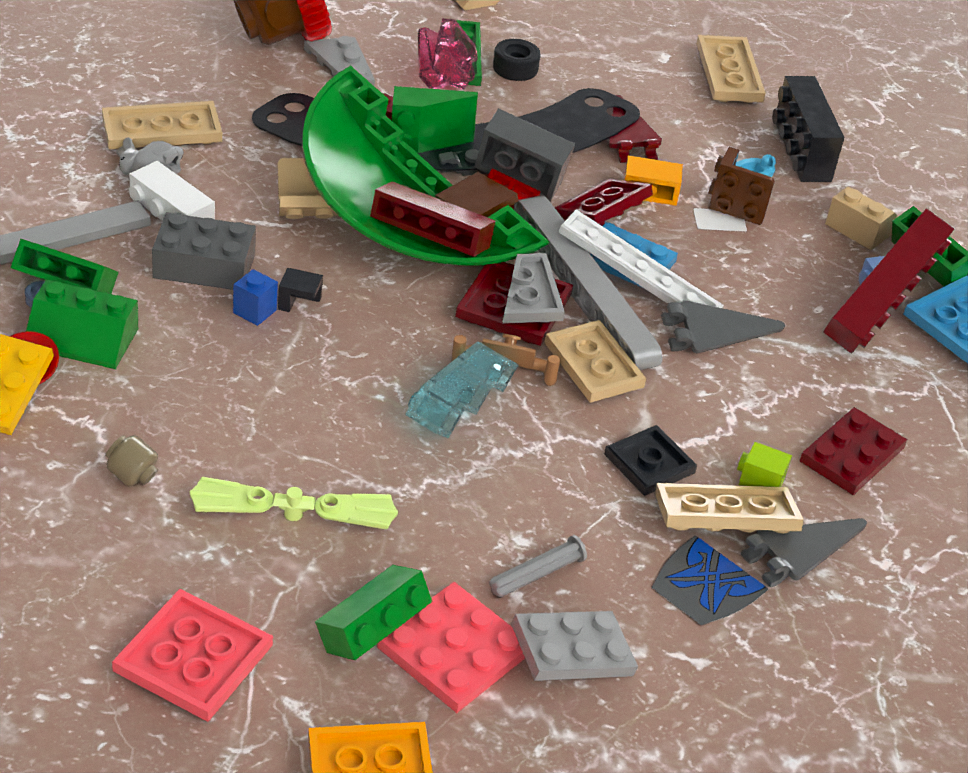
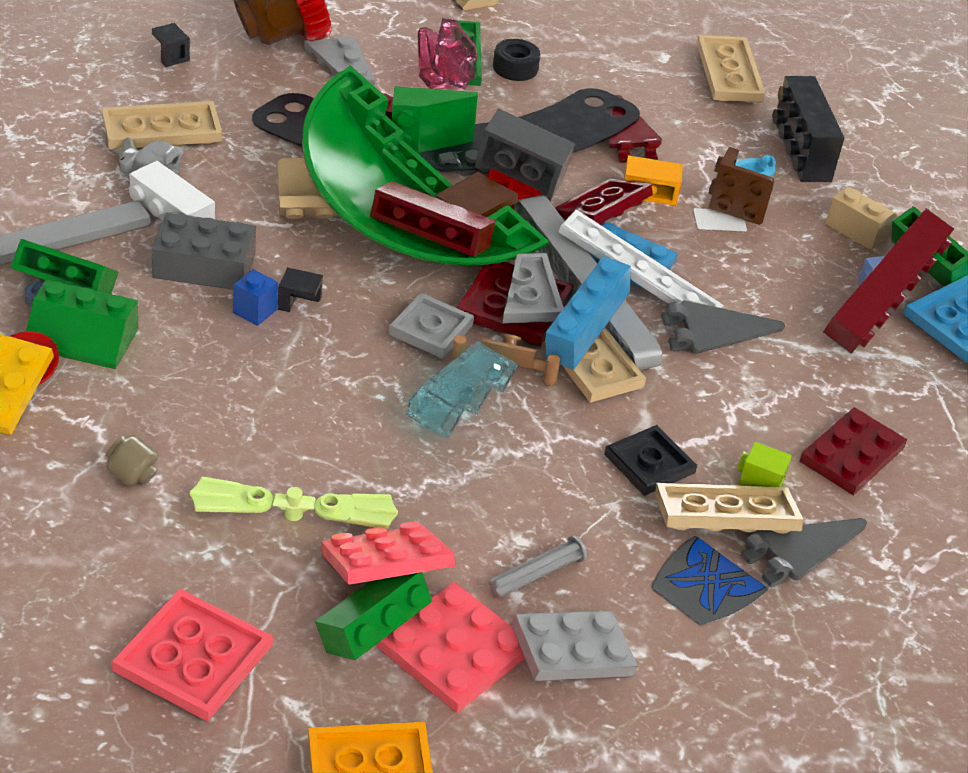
(174, 44): none -> black panel
(386, 553): none -> coral plate
(430, 325): none -> light grey plate
(588, 312): none -> dark azure brick

